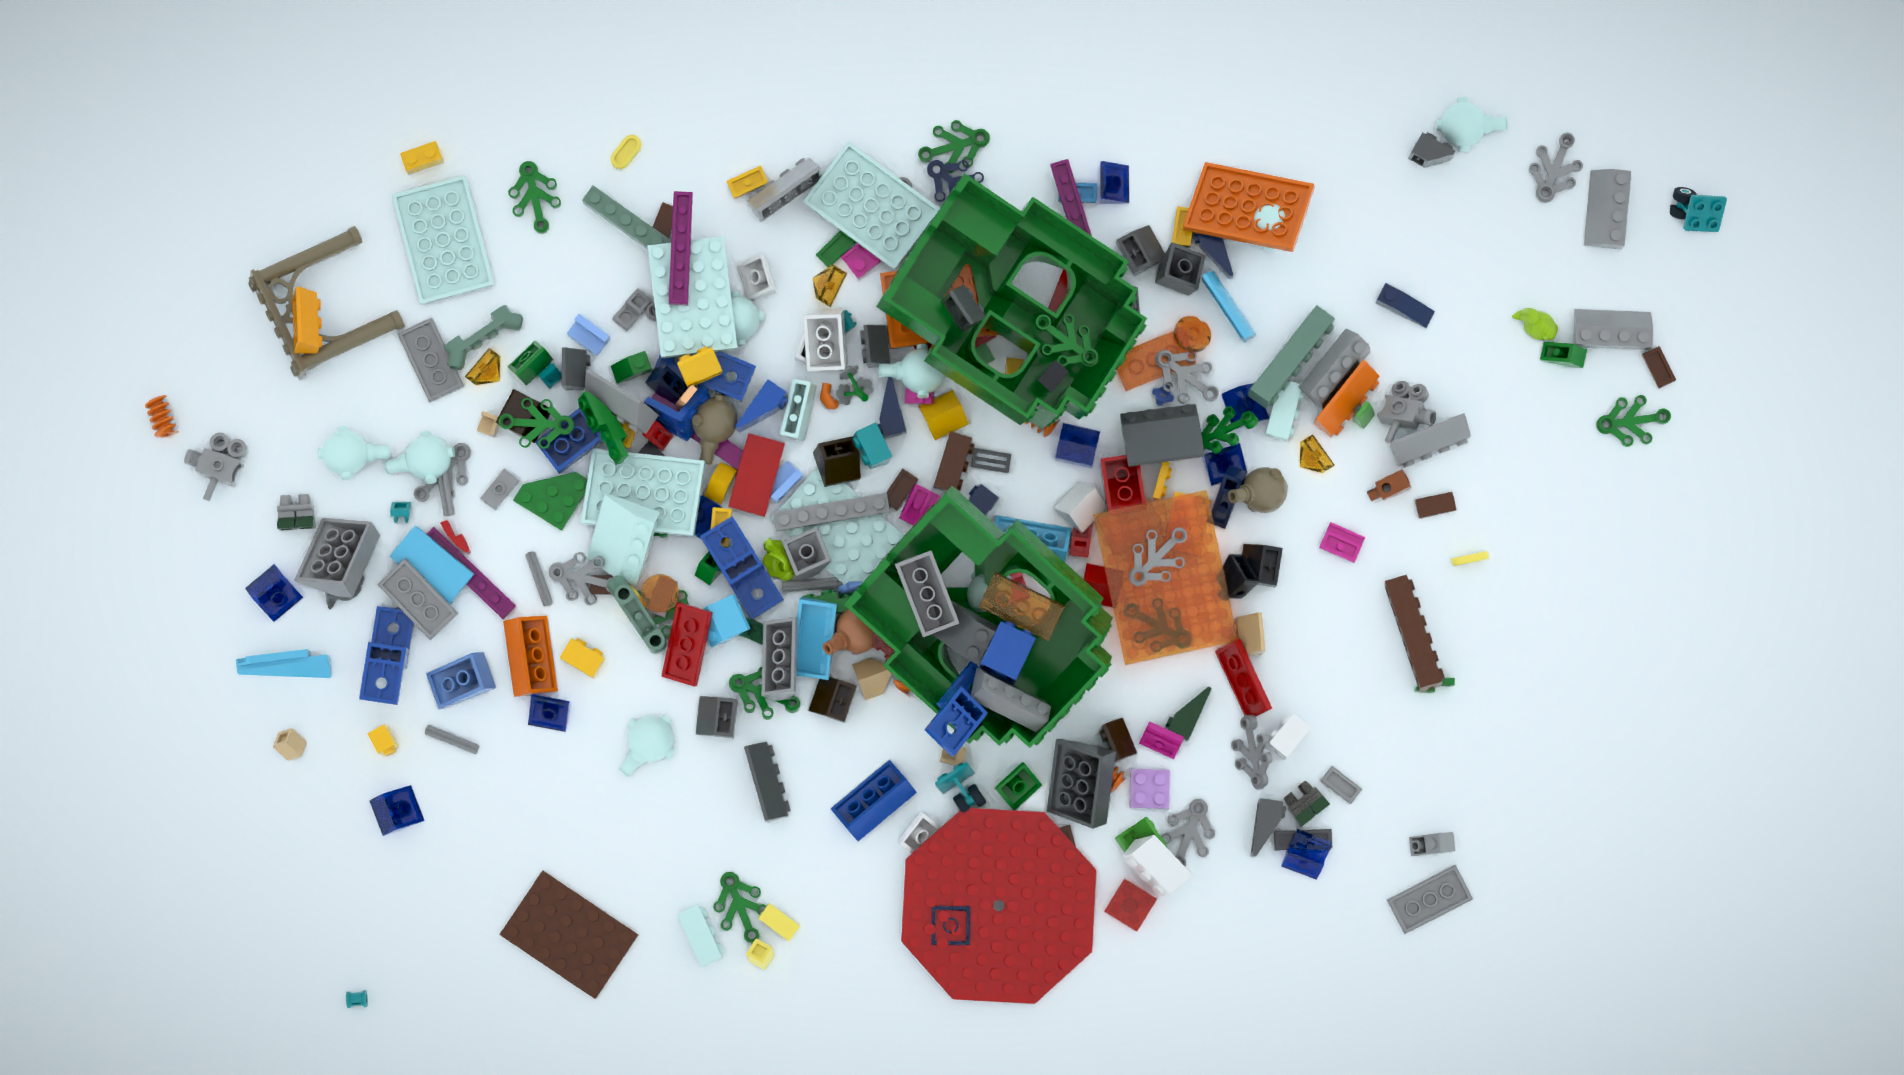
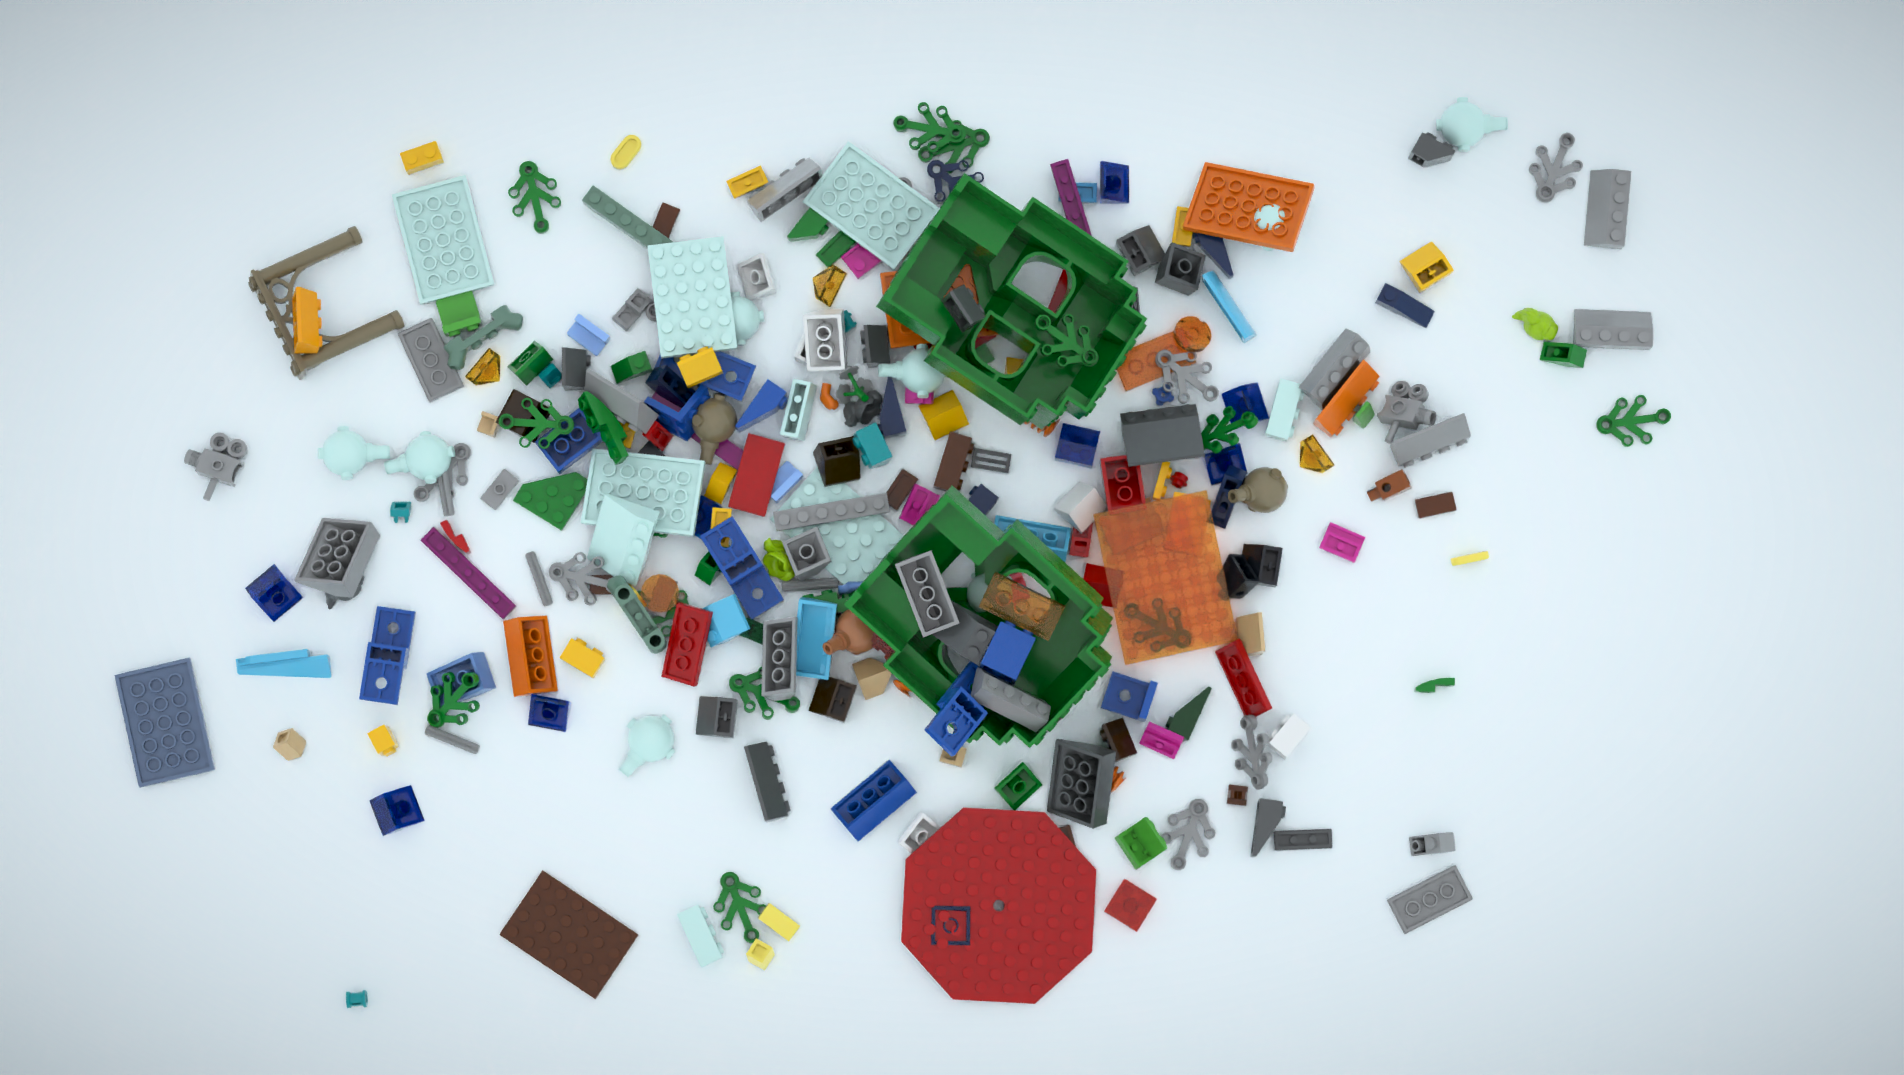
(160, 417): orange piece -> none
(164, 722): none -> sand blue plate
(288, 513): hips -> none
(417, 598): light grey tile -> none
(434, 563): medium azure slope -> none
(450, 700): none -> green plant
(459, 314): none -> bright green bracket
(680, 248): magenta tile -> none
(685, 397): light nougat tile -> none
(809, 227): none -> green slope
(863, 411): none -> dark grey hair
(932, 129): none -> green plant
(954, 778): teal plate -> none
(1053, 375): black piece -> none
(1140, 696): none -> blue bracket
(1149, 788): lavender plate -> none
(1154, 558): light grey plant -> none
(1156, 865): white slope -> none
(1179, 480): none -> red plate
(1237, 795): none -> reddish brown tile
(1291, 357): sand green brick -> none
(1306, 854): clear blue slope -> none
(1311, 797): clear smoke hips -> none
(1341, 785): light grey tile -> none
(1413, 633): reddish brown brick -> none
(1426, 266): none -> yellow slope
(1658, 367): reddish brown tile -> none
(1700, 212): teal plate -> none

